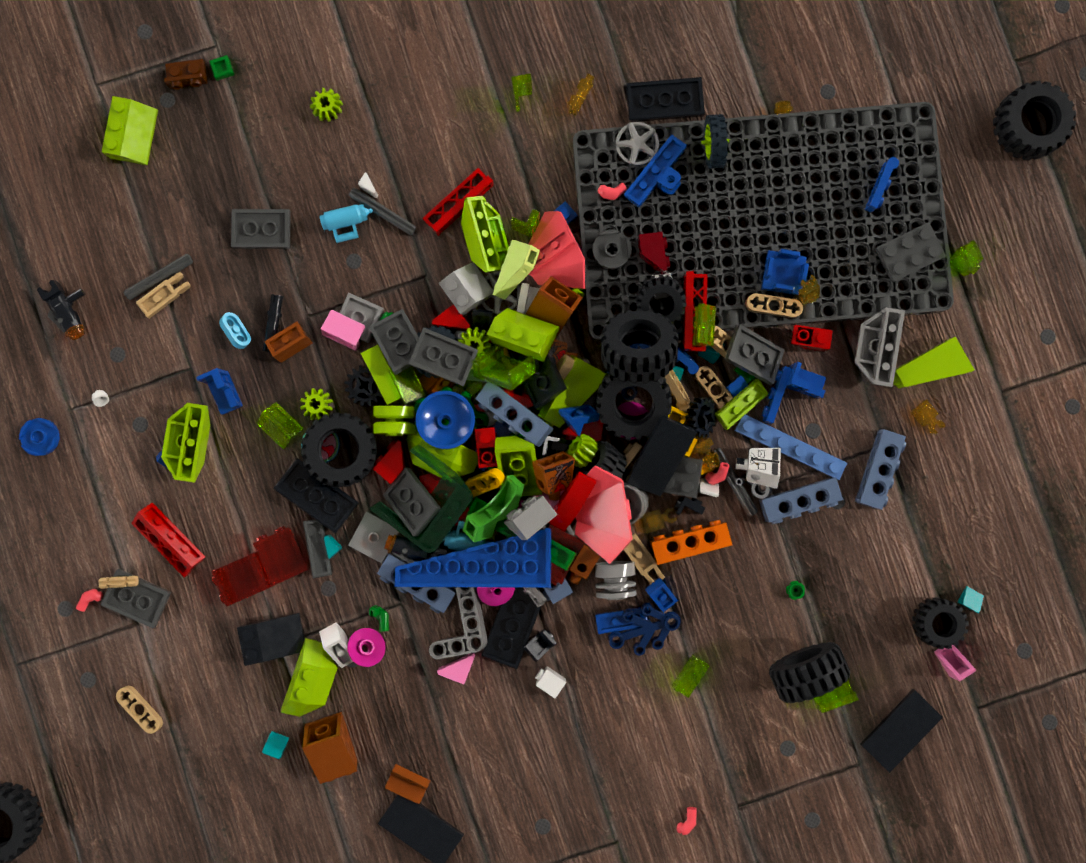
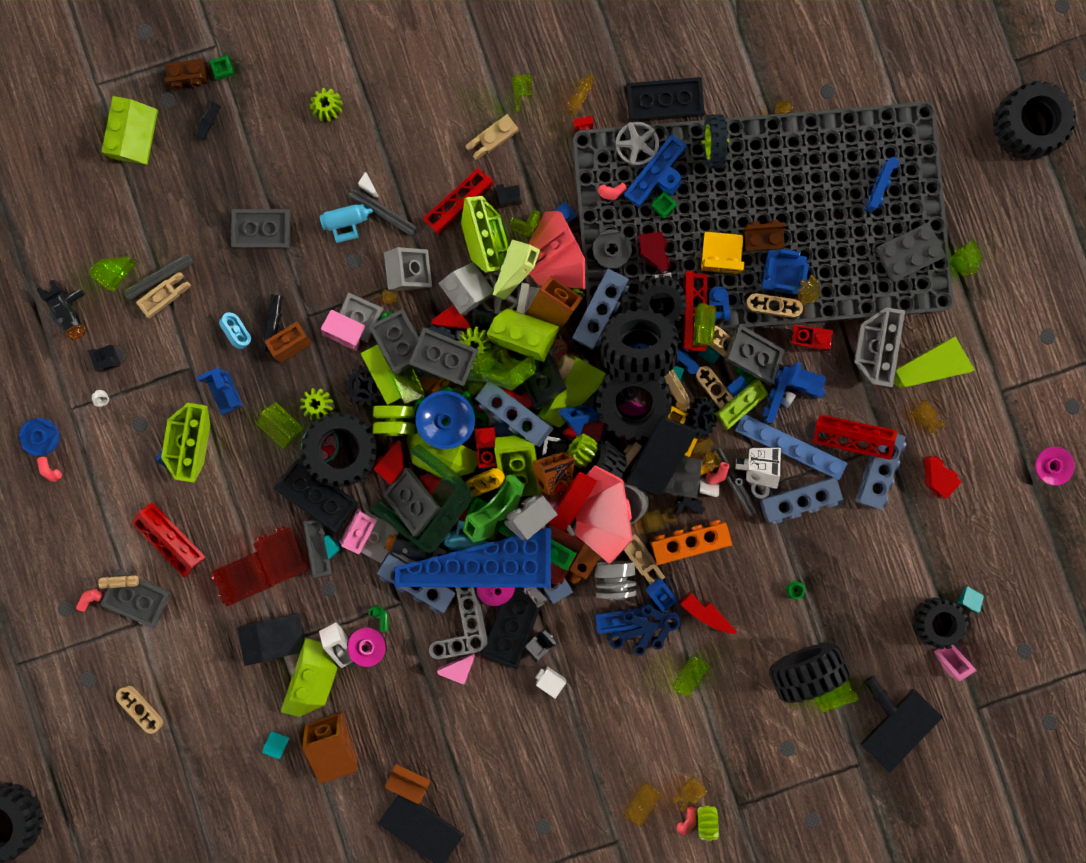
(46, 472): none -> coral arm
(104, 358): none -> black panel
(112, 271): none -> clear neon green slope
(207, 120): none -> black pin
(357, 531): none -> bright pink panel
(388, 297): none -> clear yellow plate
(407, 269): none -> light grey slope
(493, 136): none -> tan hinge
(509, 195): none -> black panel
(583, 123): none -> red plate
(610, 281): none -> sand blue brick
(642, 804): none -> clear yellow plate
(663, 205): none -> green tile
(691, 791): none -> clear yellow plate
(706, 613): none -> red slope
(708, 823): none -> lime gear
(719, 297): none -> blue plate
(722, 253): none -> yellow bracket
(764, 236): none -> reddish brown bracket
(789, 397): none -> white hinge
(855, 433): none -> red fence
(880, 695): none -> black pin
(939, 478): none -> red slope
(1063, 466): none -> dark pink dish

